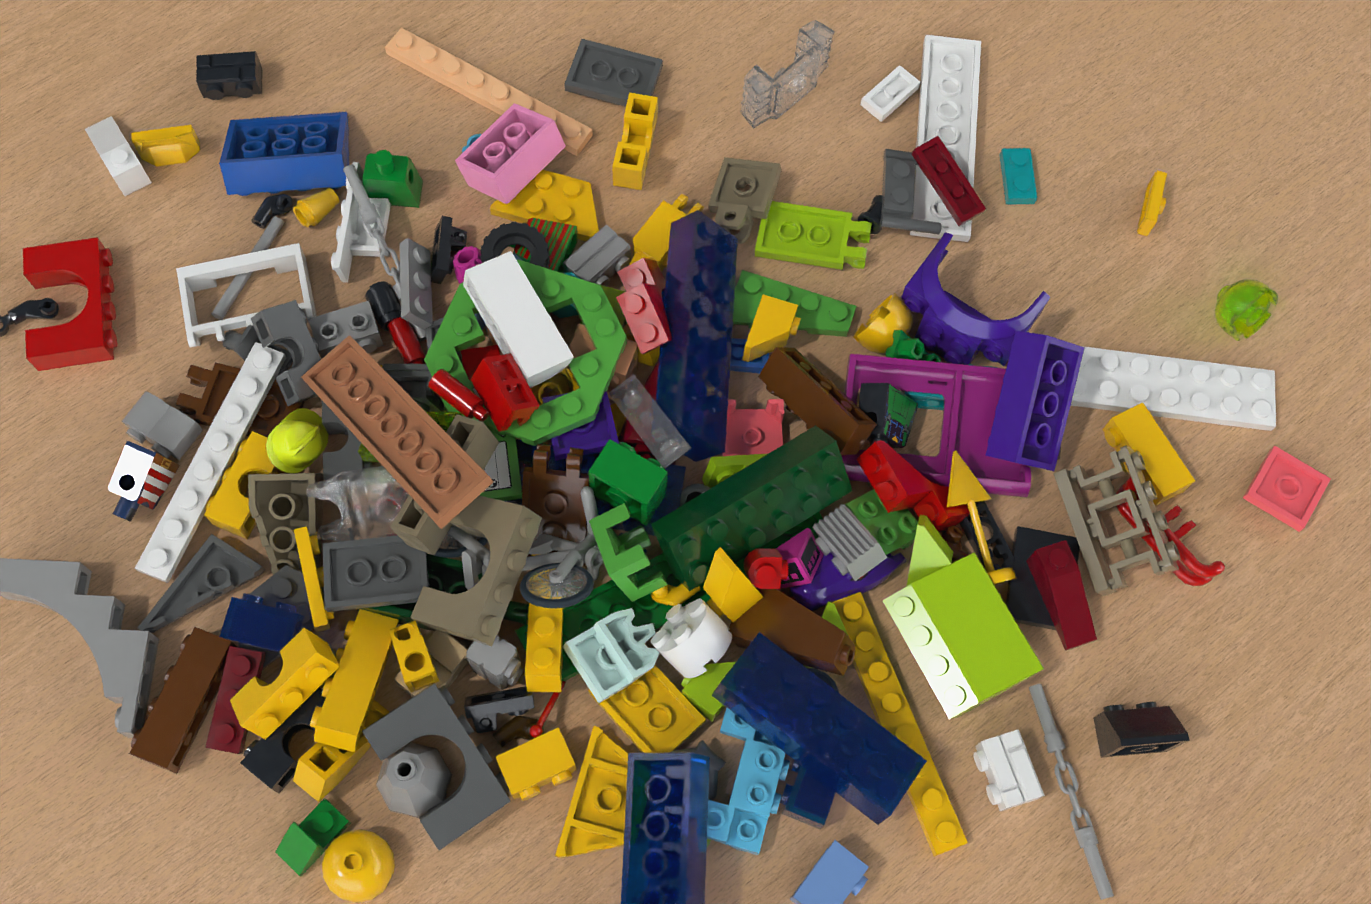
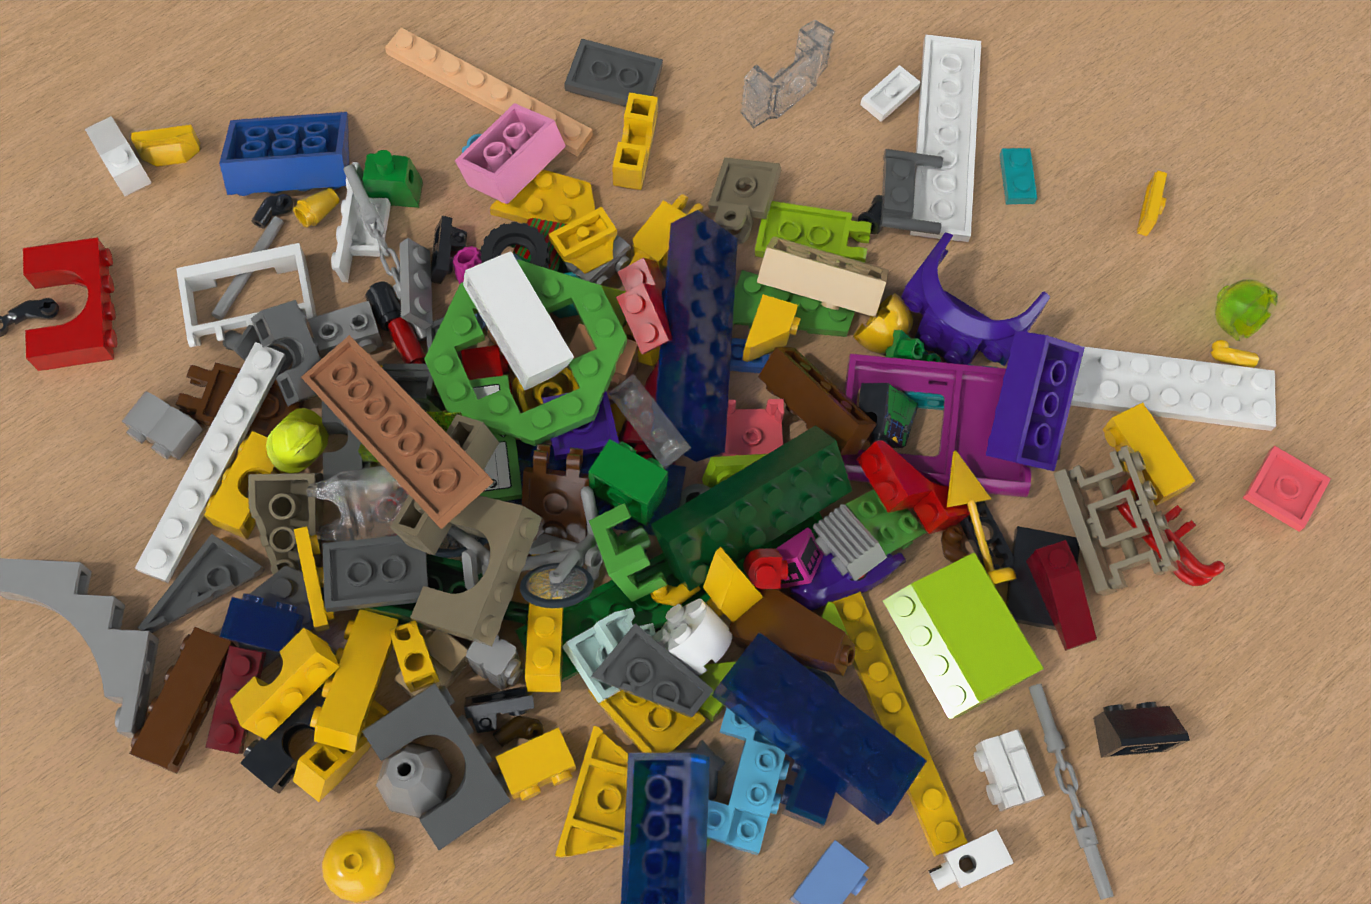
(140, 479): torso -> none
(229, 75): black brick -> none
(311, 837): green slope -> none
(458, 395): red cylinder -> none
(504, 391): red hinge -> none
(536, 730): red hinge -> none
(586, 241): none -> yellow slope
(652, 673): none -> dark grey wing
(823, 276): none -> tan brick
(929, 551): lime slope -> none
(948, 181): dark red plate -> none
(986, 854): none -> white torso
(1222, 353): none -> yellow arm

